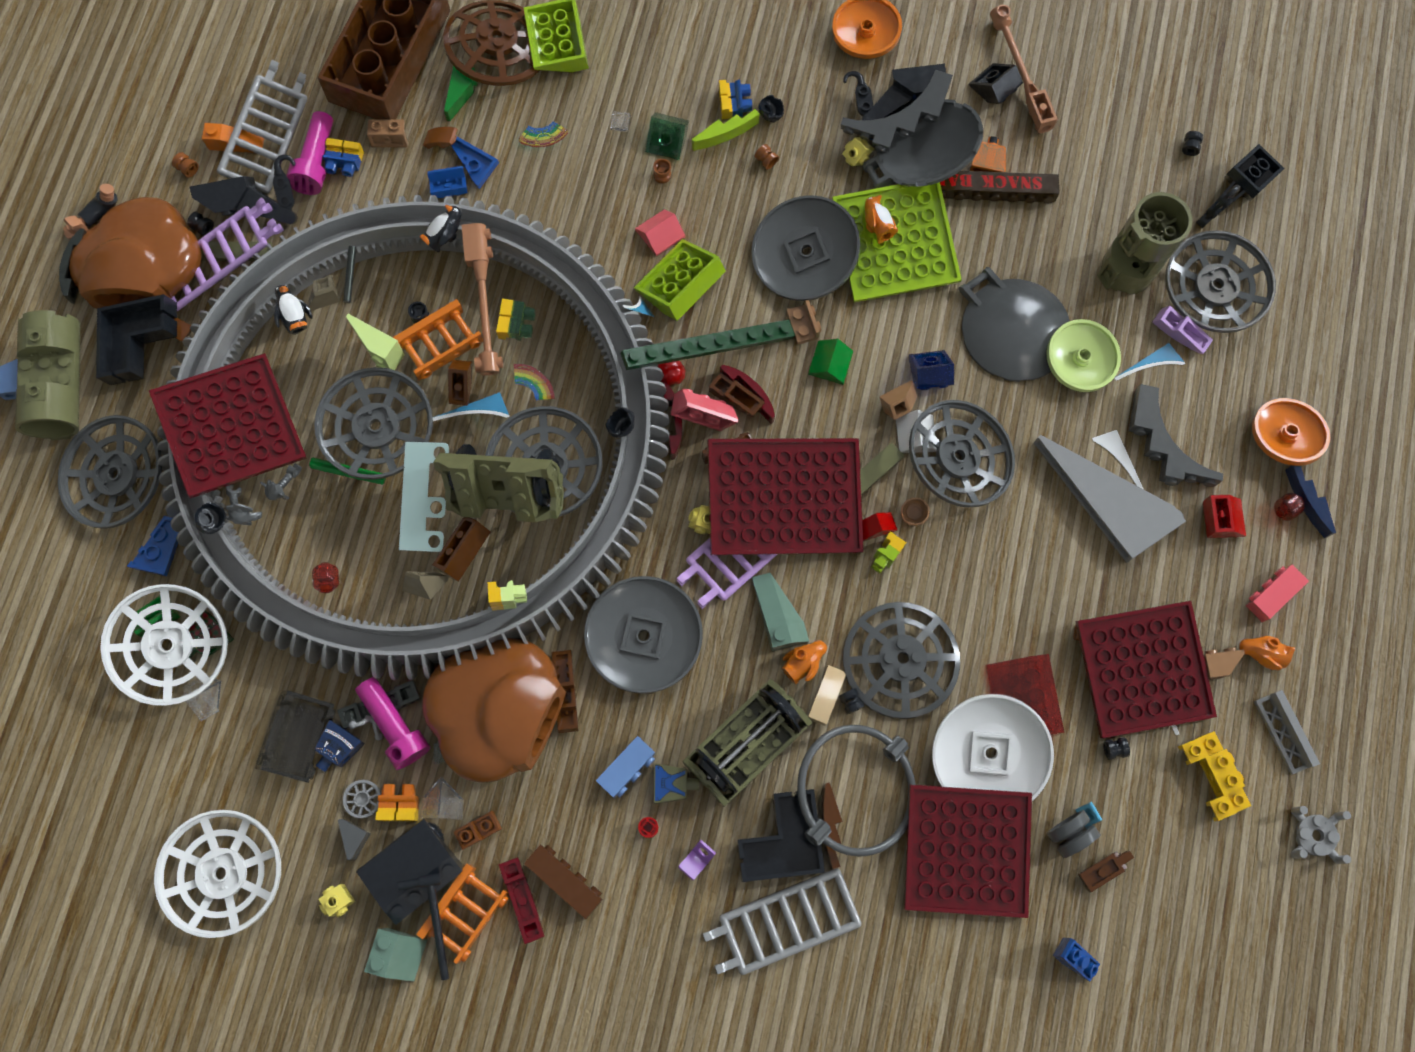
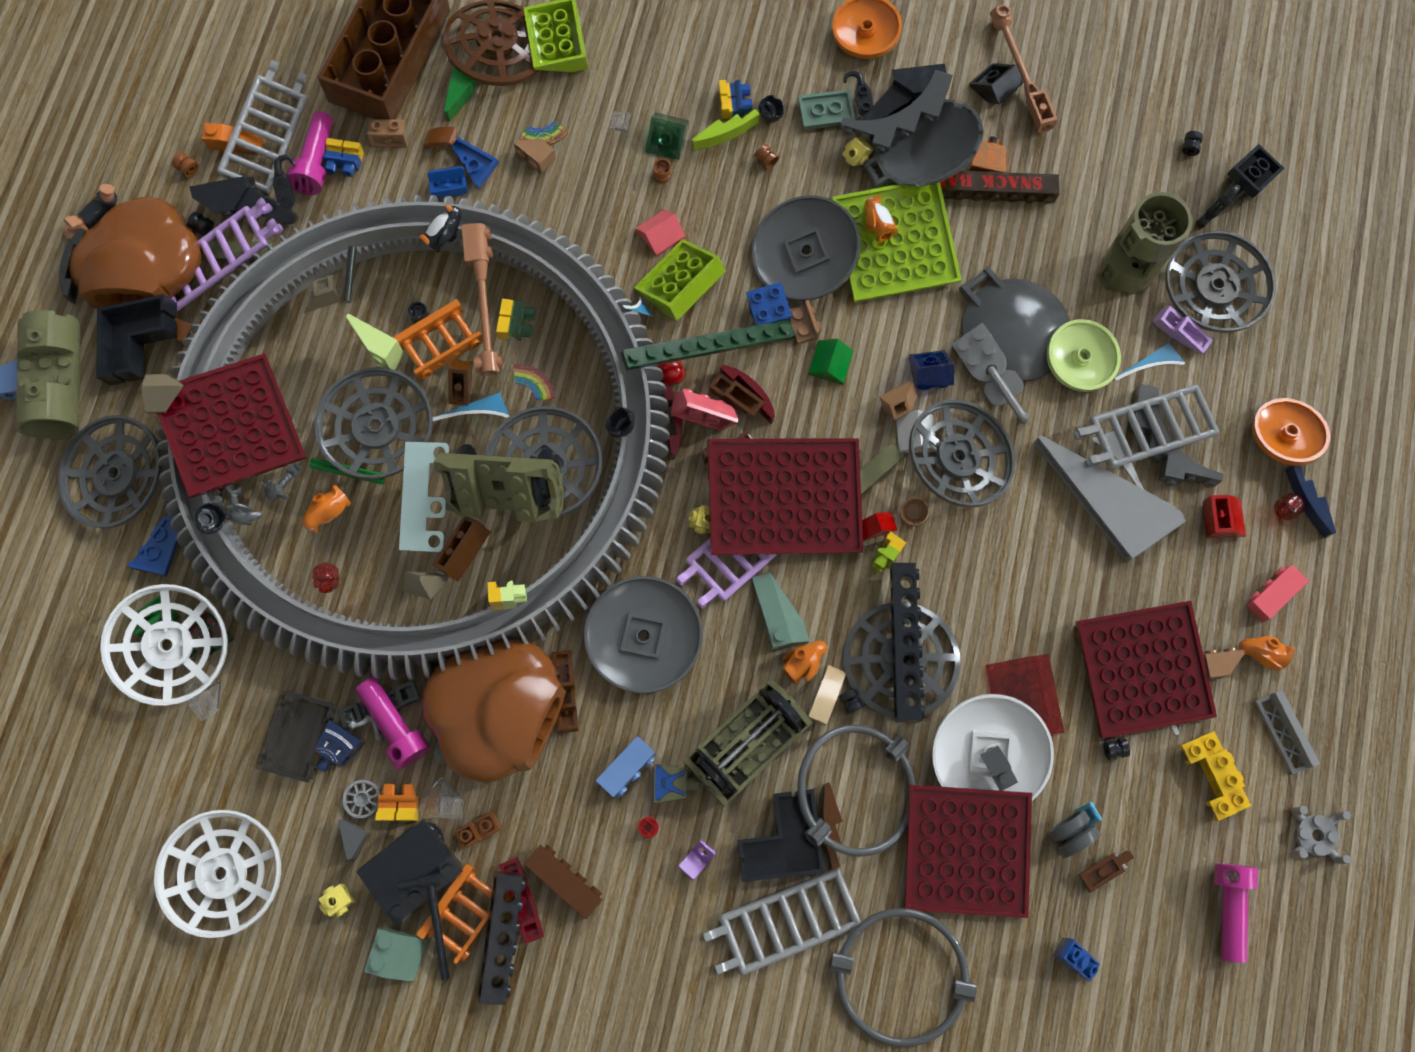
(159, 392): none -> dark tan slope
(290, 311): animal -> none
(324, 508): none -> orange animal
(497, 993): none -> black brick
(535, 152): none -> medium nougat slope
(768, 304): none -> blue plate
(825, 109): none -> sand green plate
(903, 712): none -> black brick
(961, 989): none -> dark grey piece
(979, 355): none -> light grey plate
(999, 768): none -> dark grey slope
(1145, 405): none -> light grey bar
(1235, 908): none -> dark pink piece

